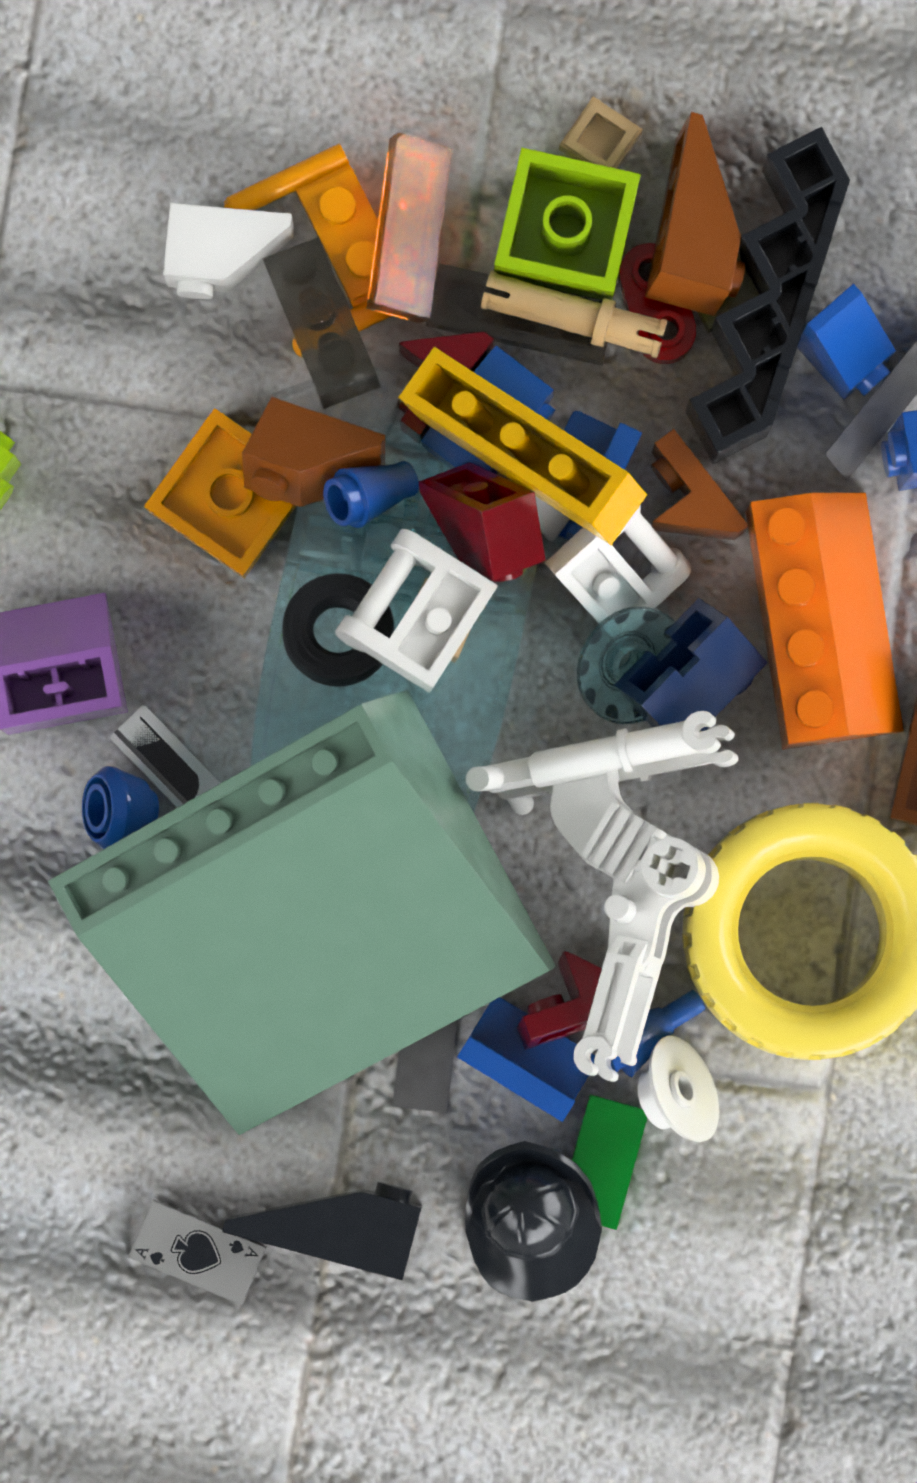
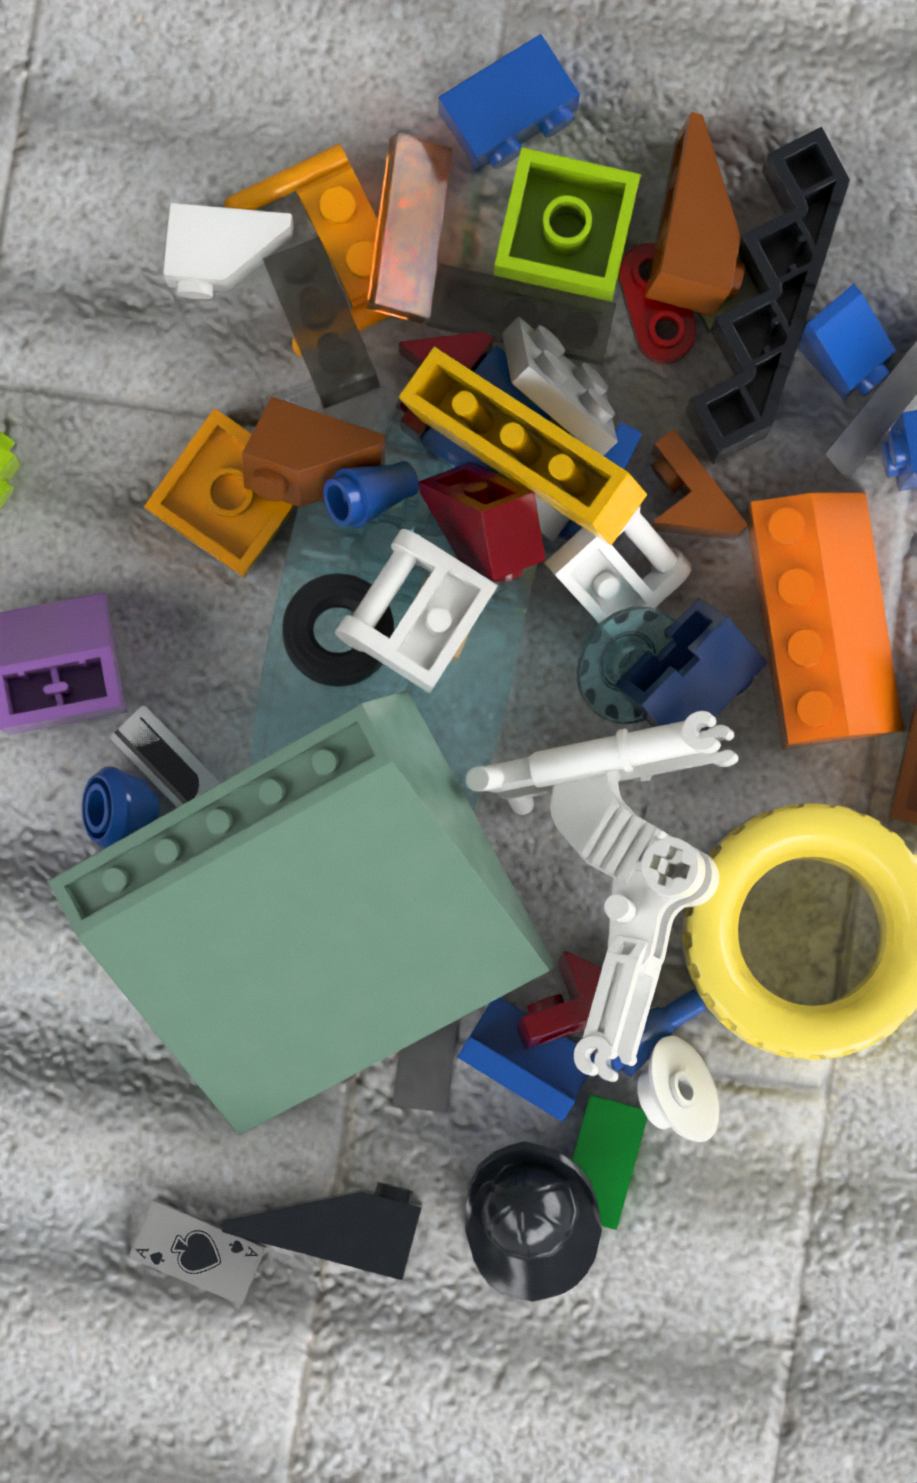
(510, 104): none -> blue brick
(559, 387): none -> light grey plate
(574, 314): tan pin -> none
(600, 136): tan tile -> none

